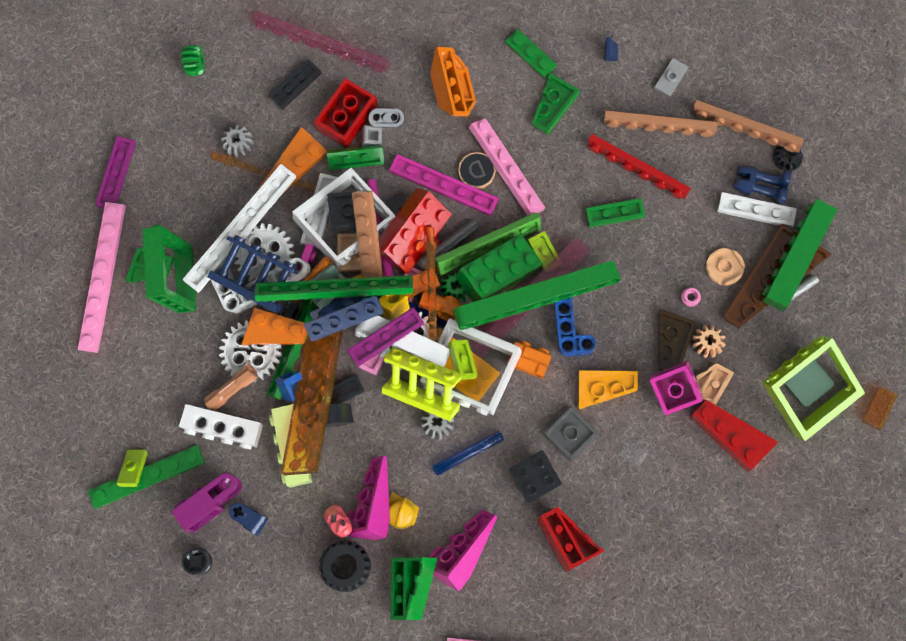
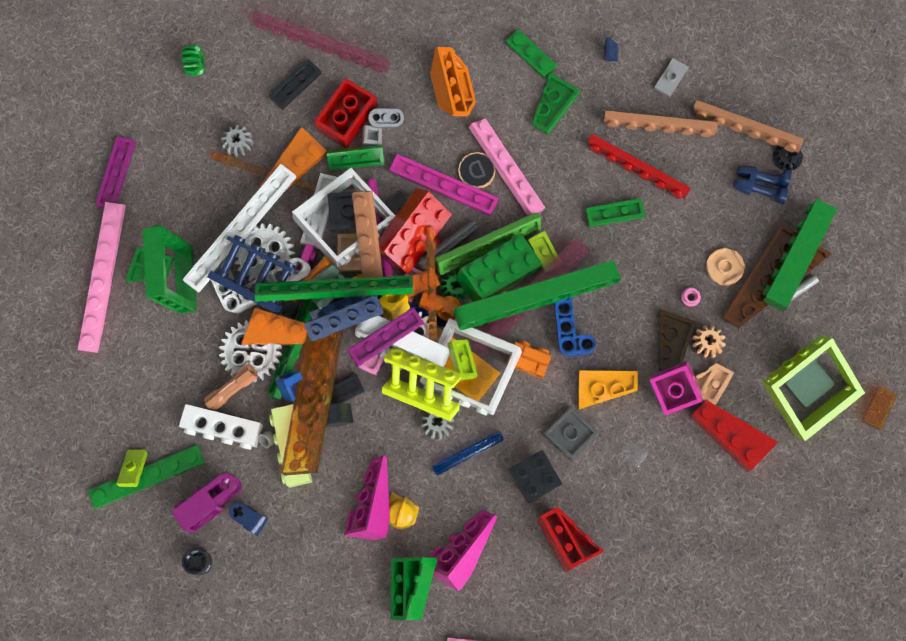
(266, 439): none -> light grey hinge
(327, 563): black tyre -> none
(338, 521): coral rock -> none
(756, 210): white plate -> none

